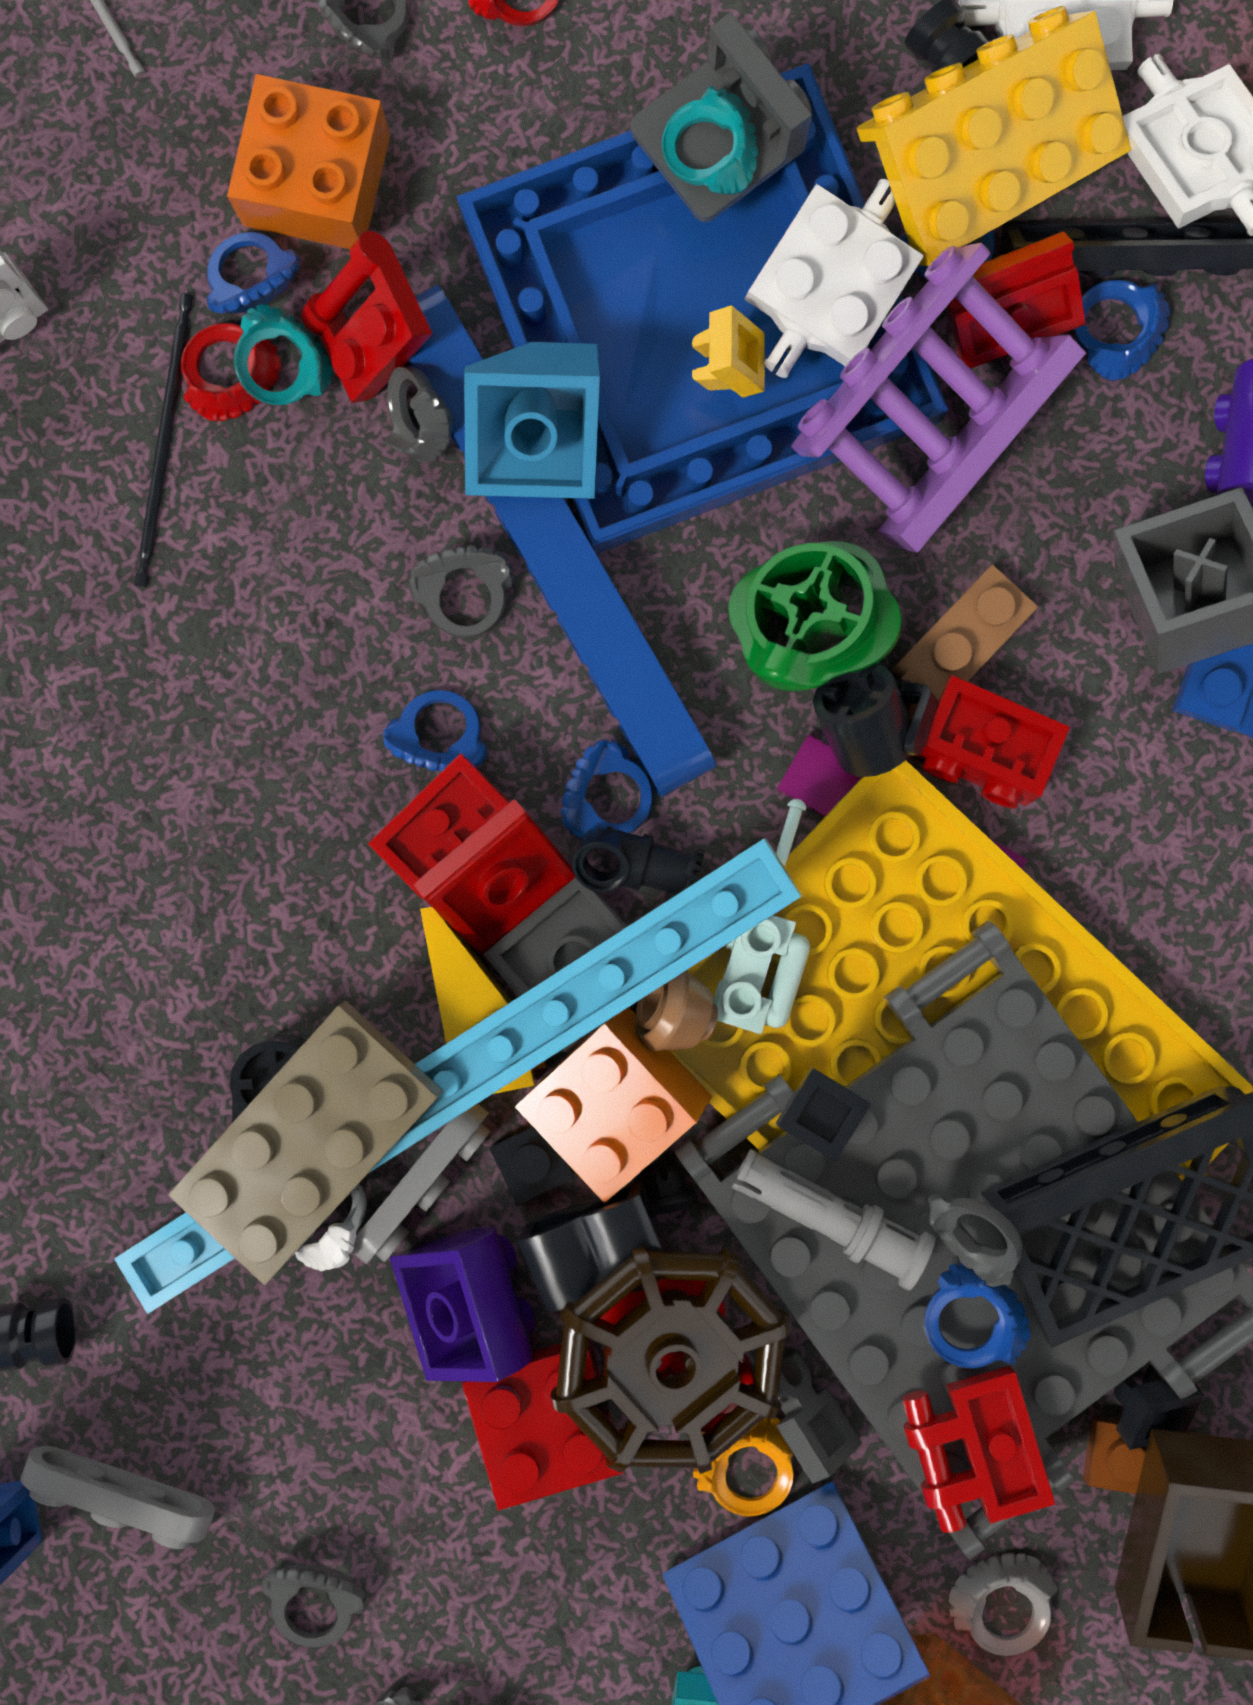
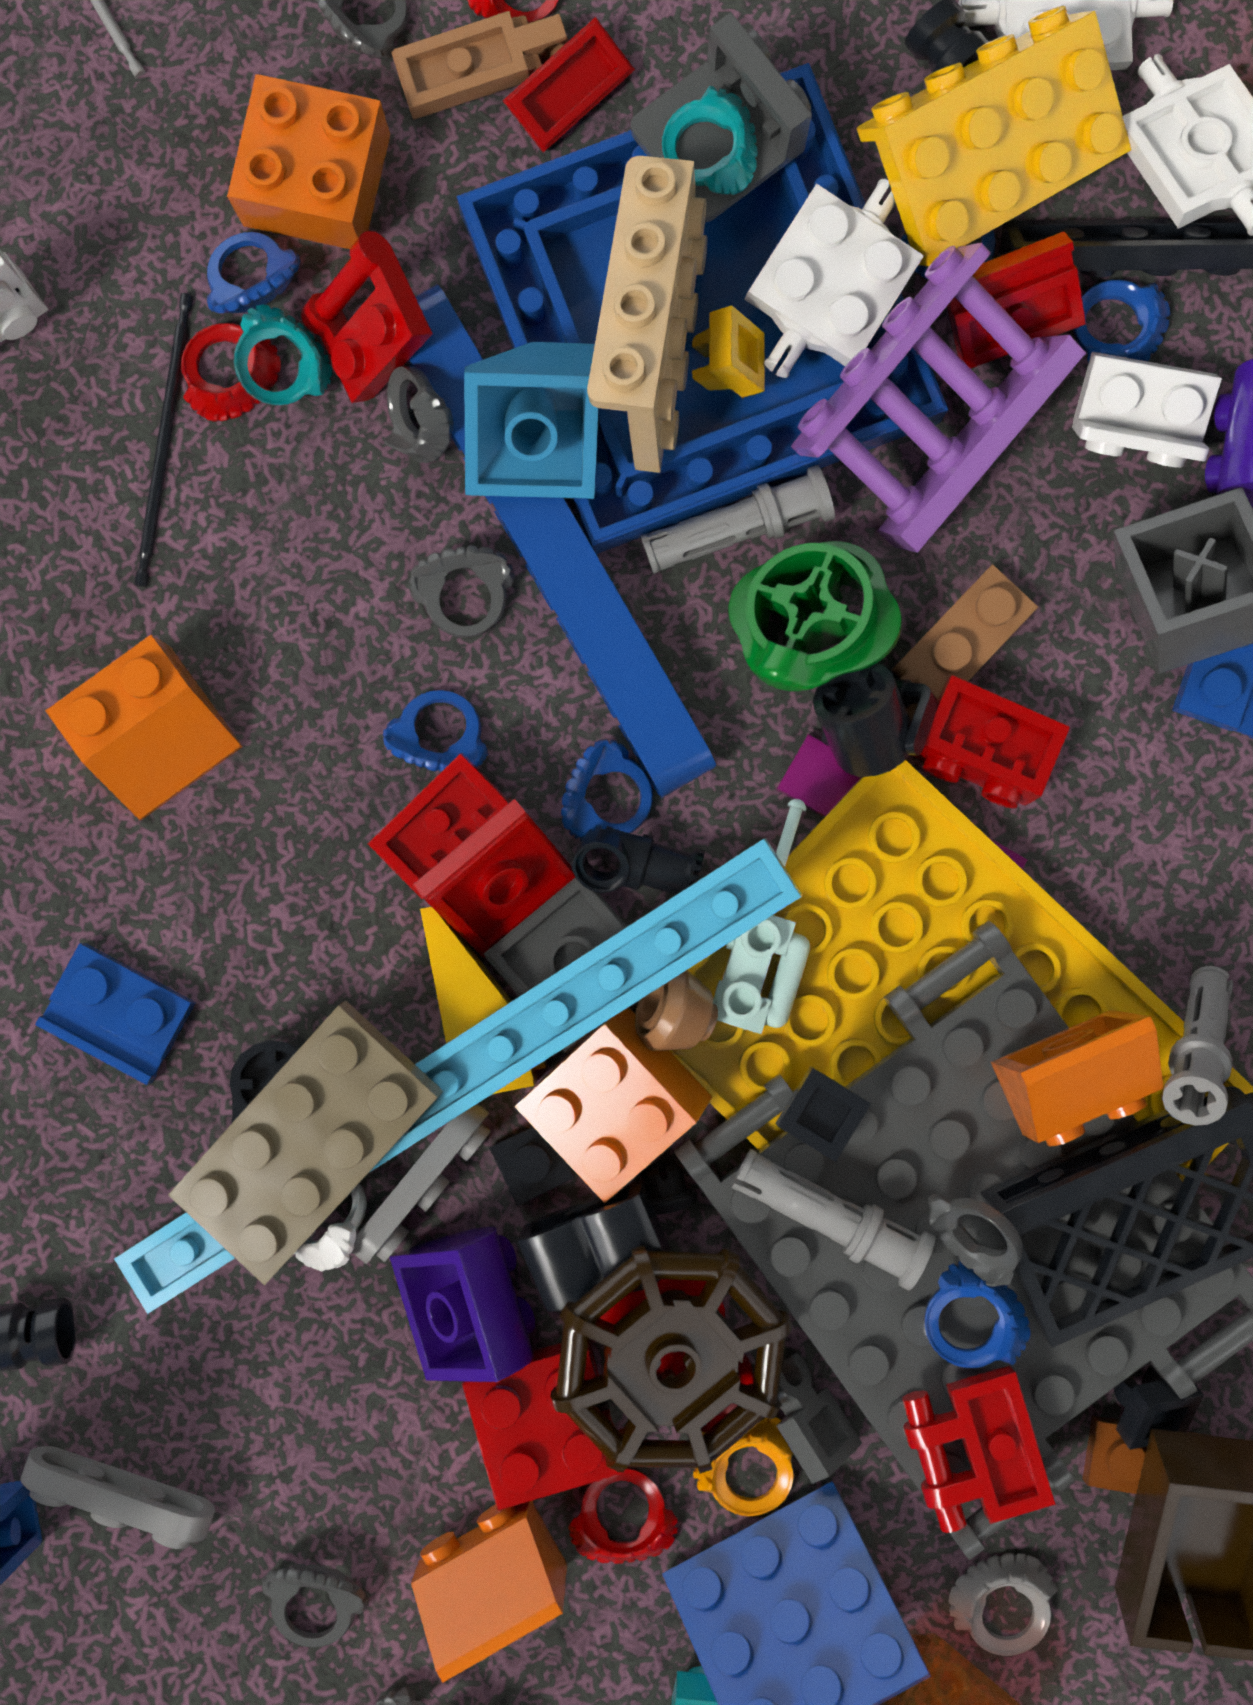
(115, 1013): none -> blue plate
(144, 727): none -> orange slope
(475, 60): none -> medium nougat hinge
(488, 1586): none -> orange slope
(568, 85): none -> red tile
(650, 303): none -> tan bracket
(655, 1535): none -> red piece
(766, 512): none -> light grey pin
(1081, 1075): none -> orange slope
(1145, 409): none -> white bracket
(1200, 1058): none -> light grey pin

